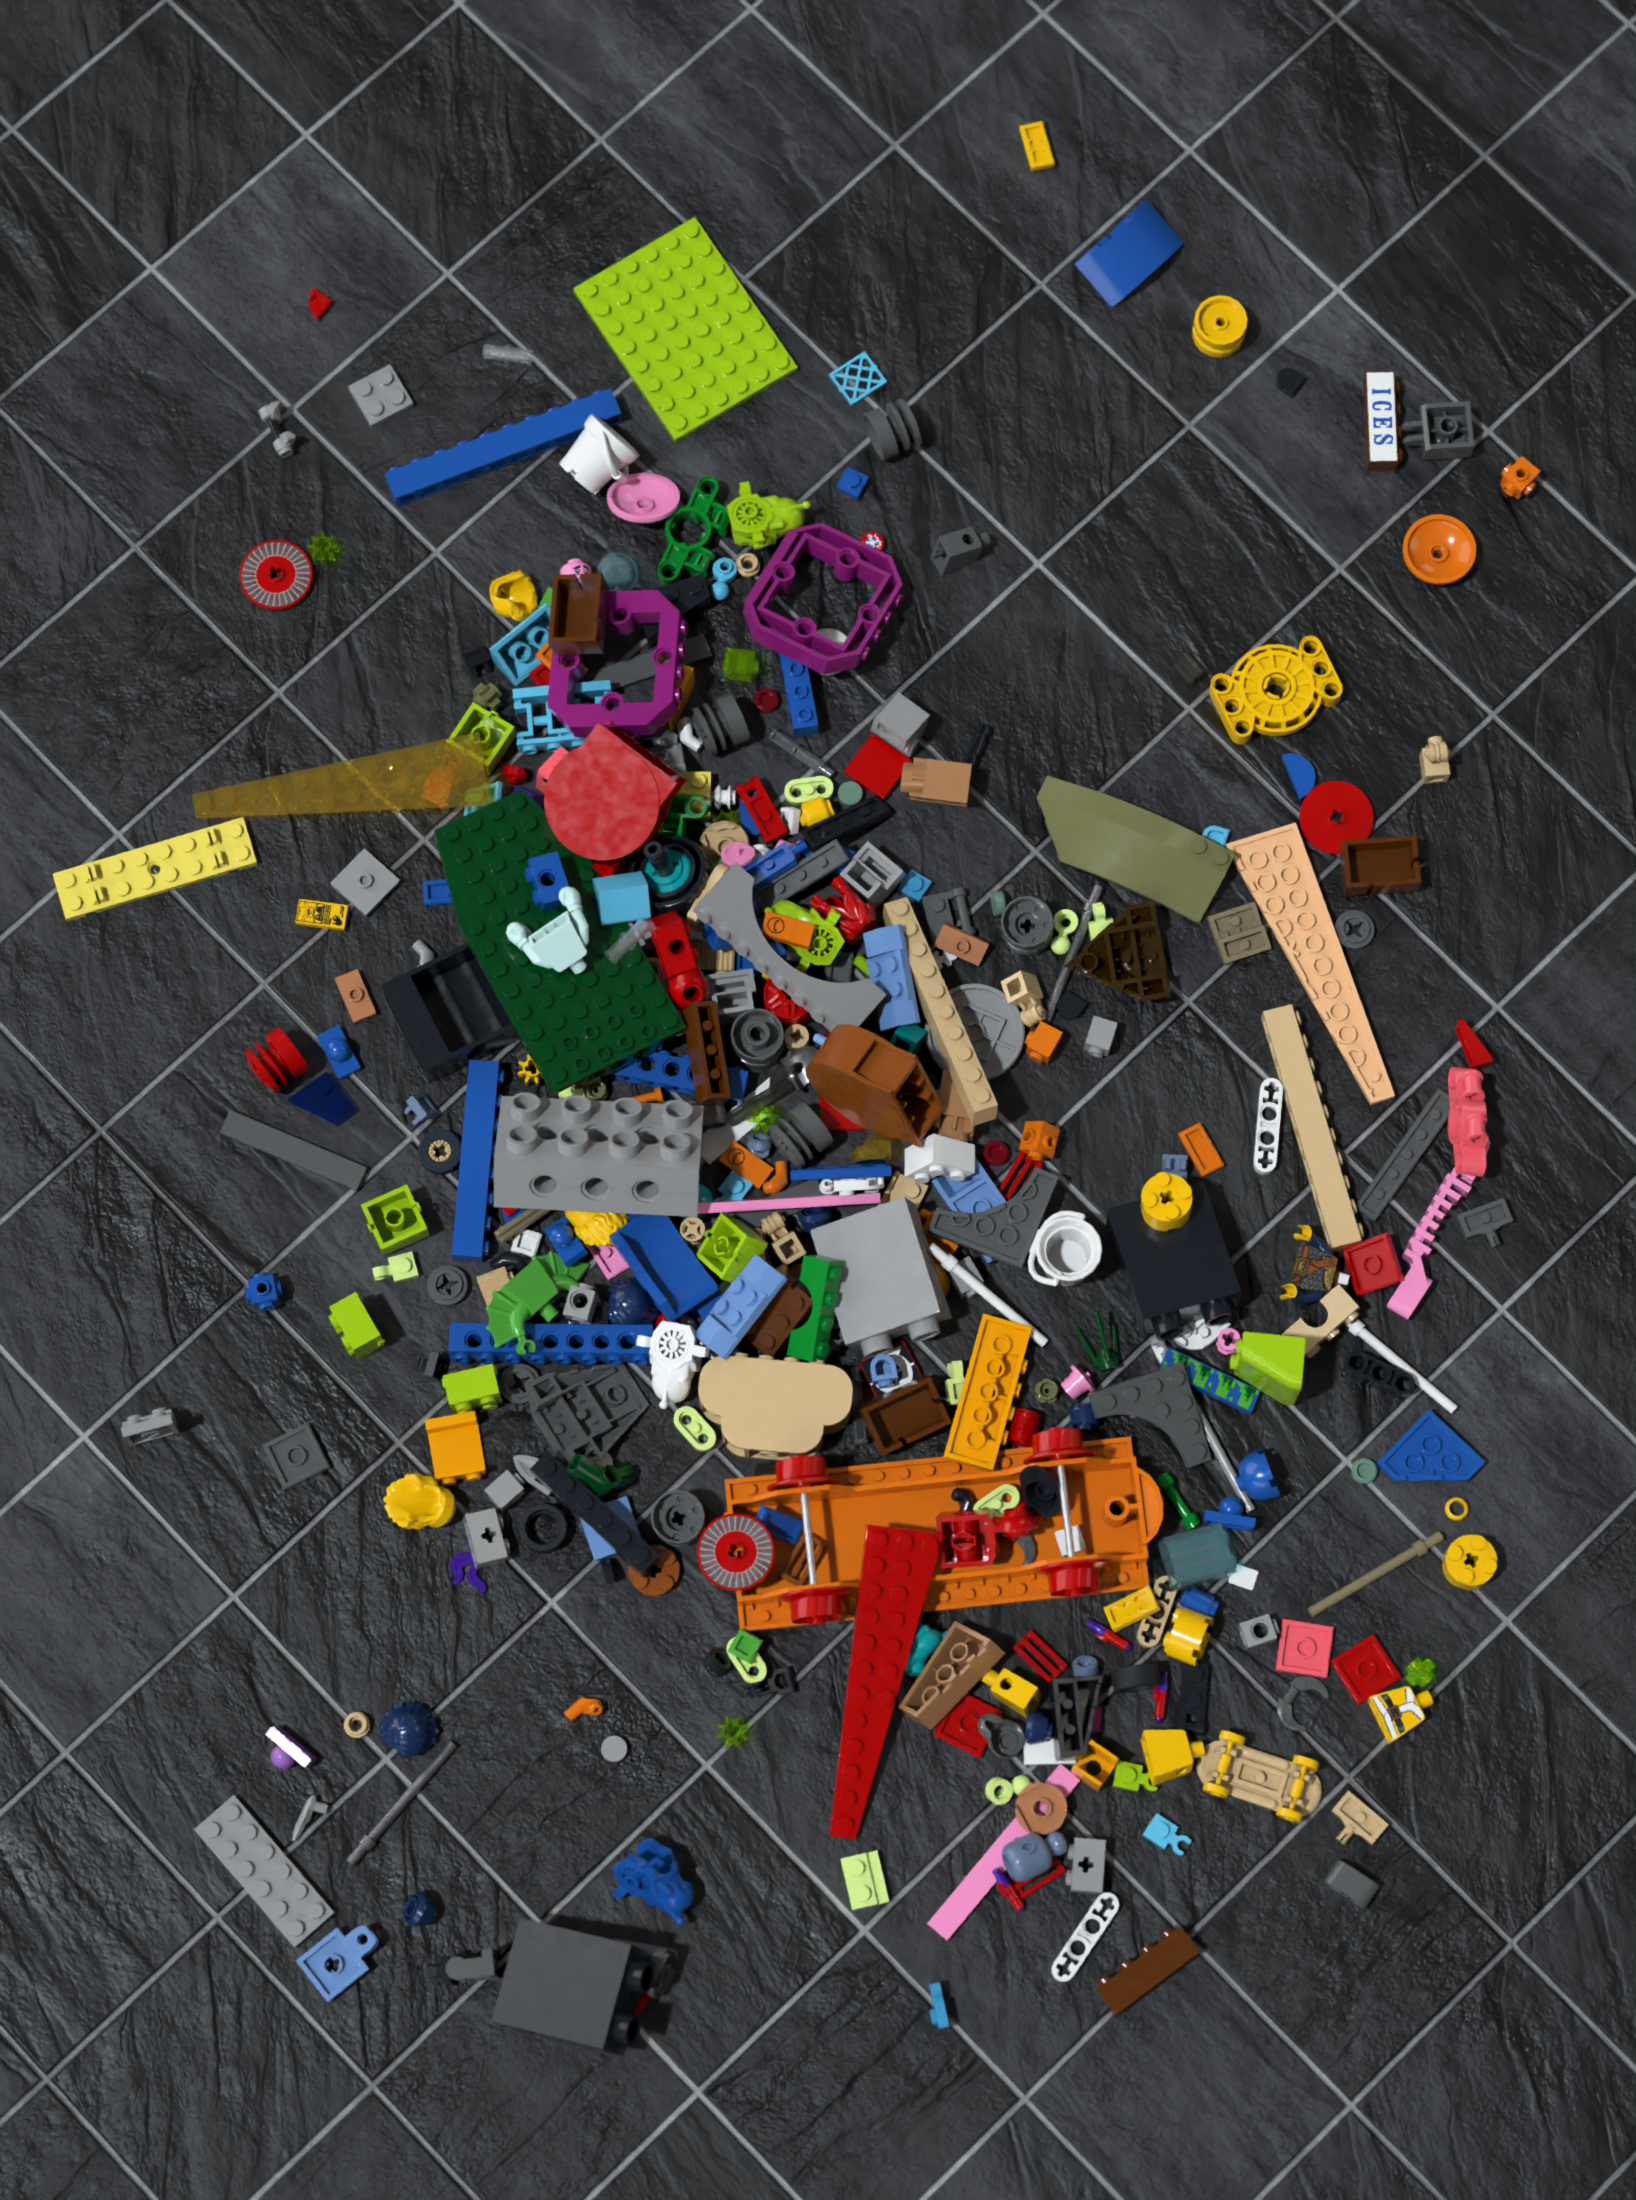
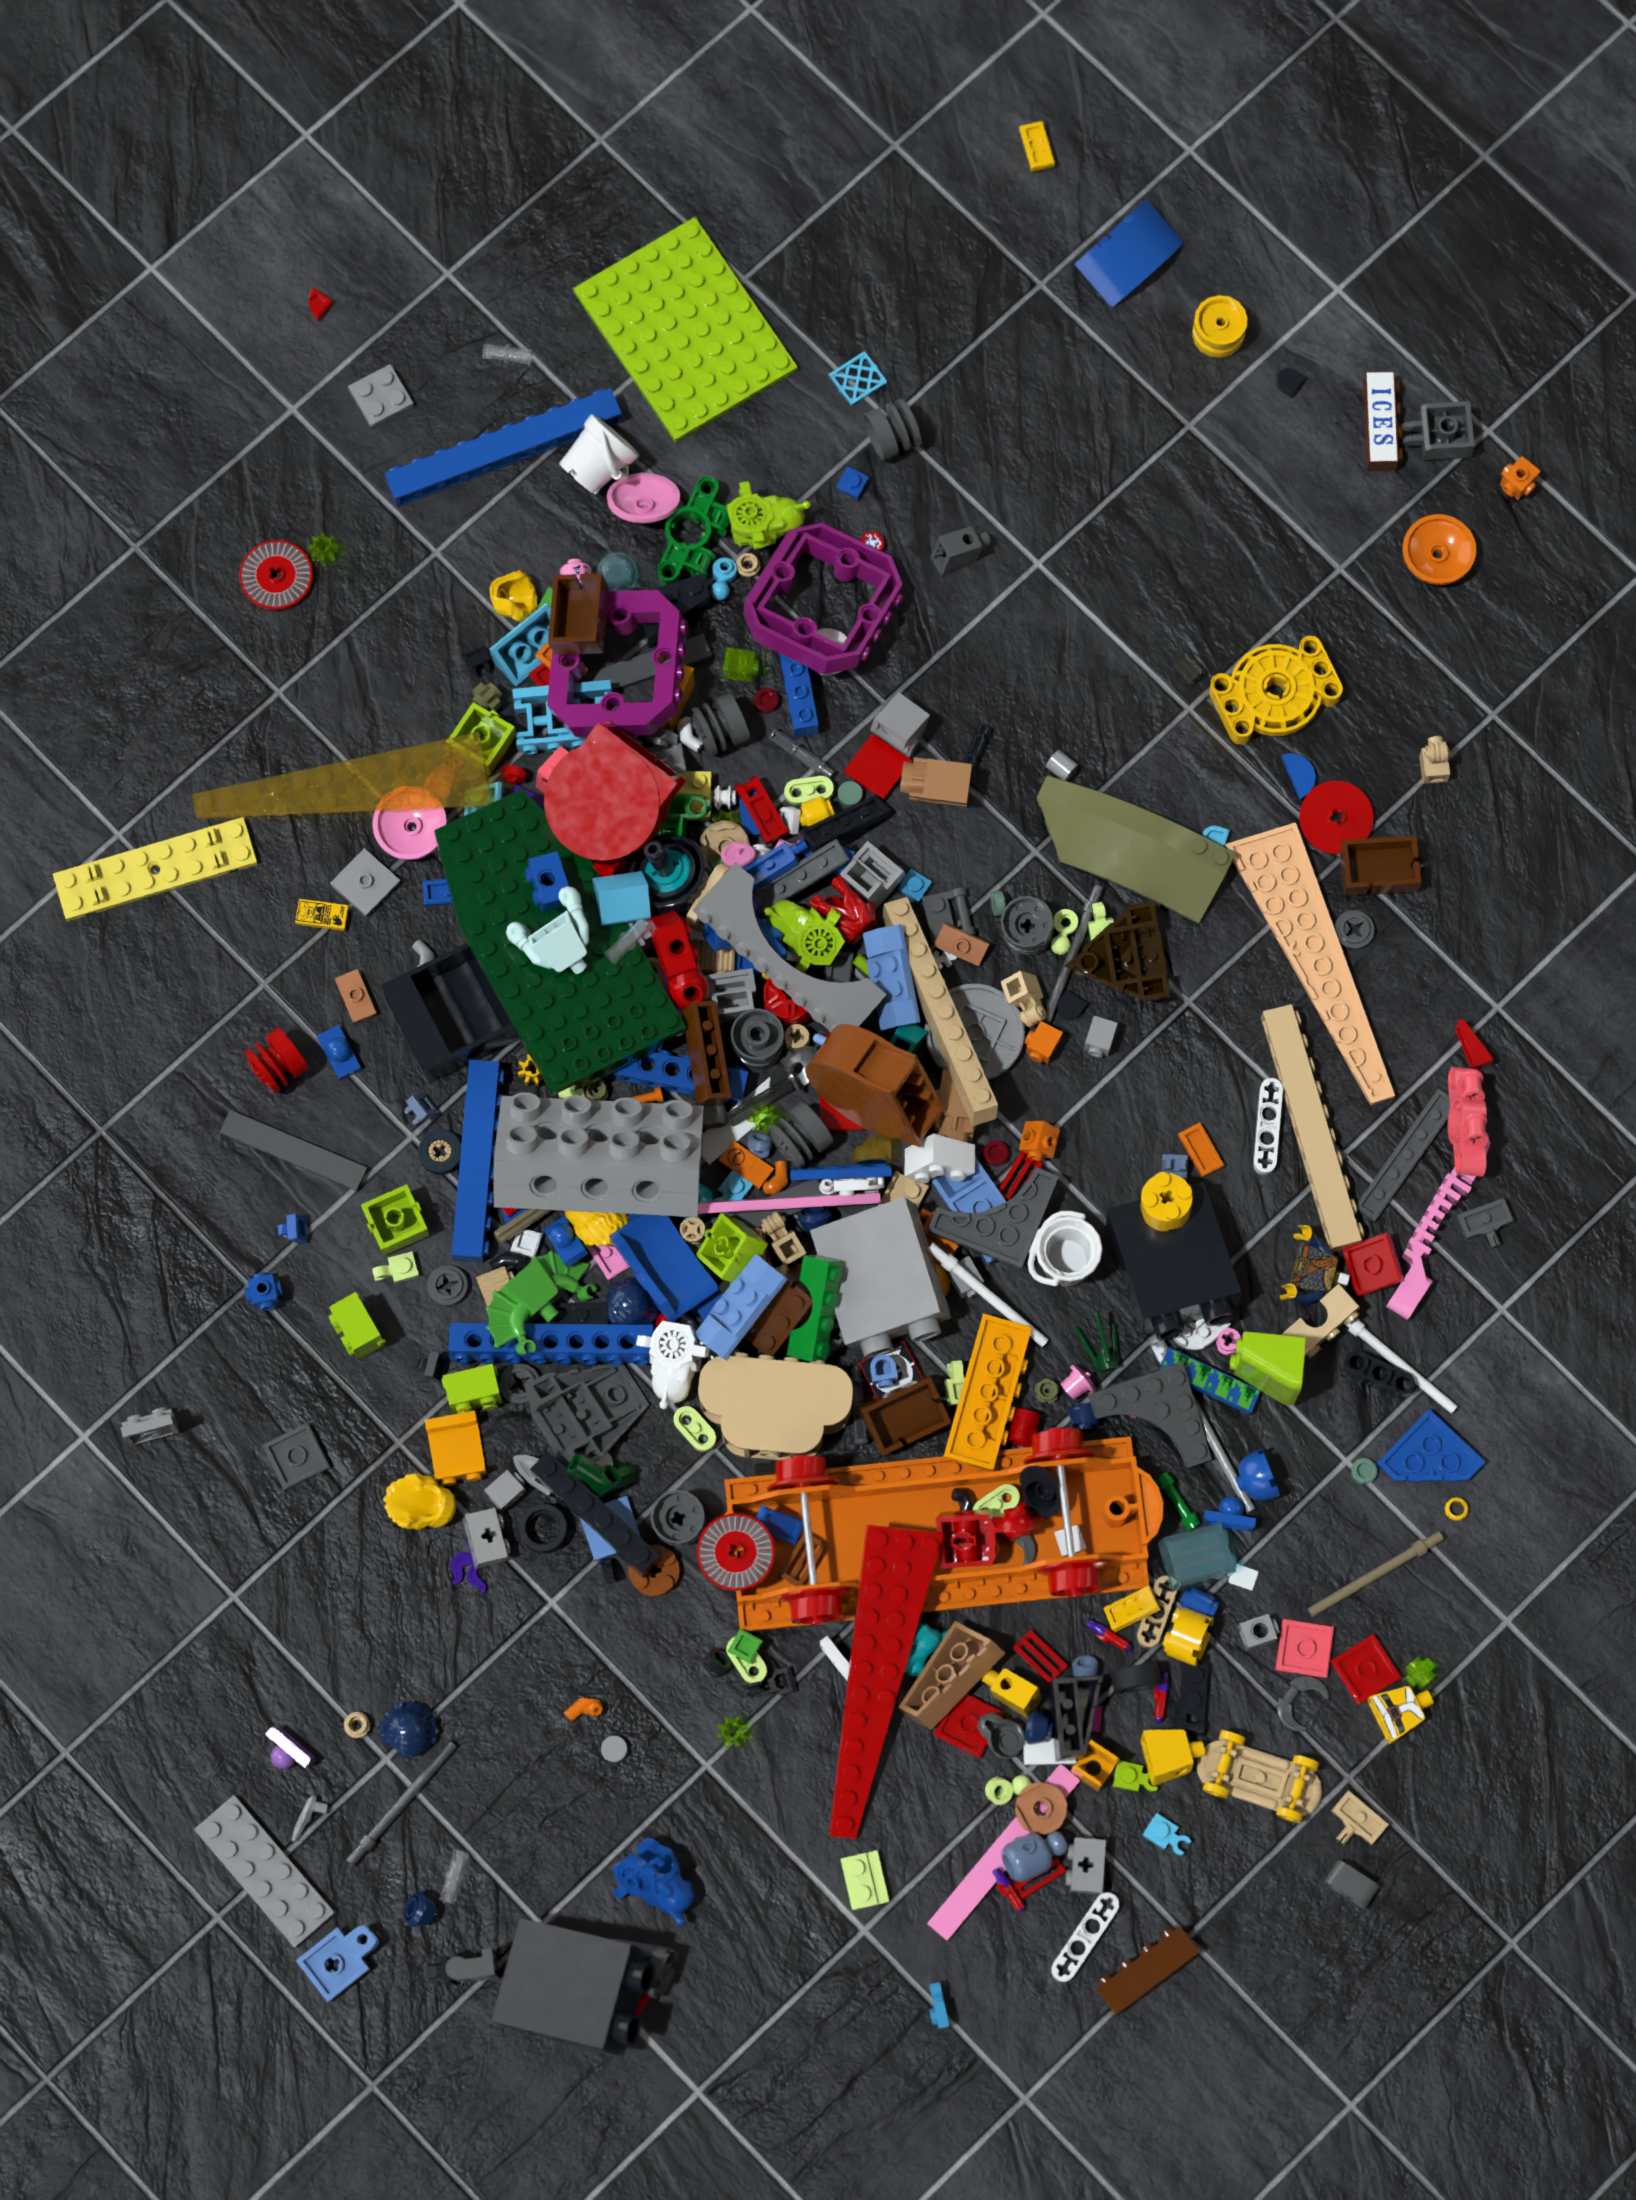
(283, 441): light grey piece -> none
(295, 1229): none -> blue tile
(324, 1100): clear blue wing -> none
(393, 832): none -> bright pink dish
(454, 1876): none -> clear pin
(583, 1314): light grey brick -> none
(787, 930): orange tile -> none
(835, 1656): none -> white tile
(1062, 765): none -> light grey beam
(1239, 932): dark tan slope -> none
(1476, 1549): yellow brick -> none

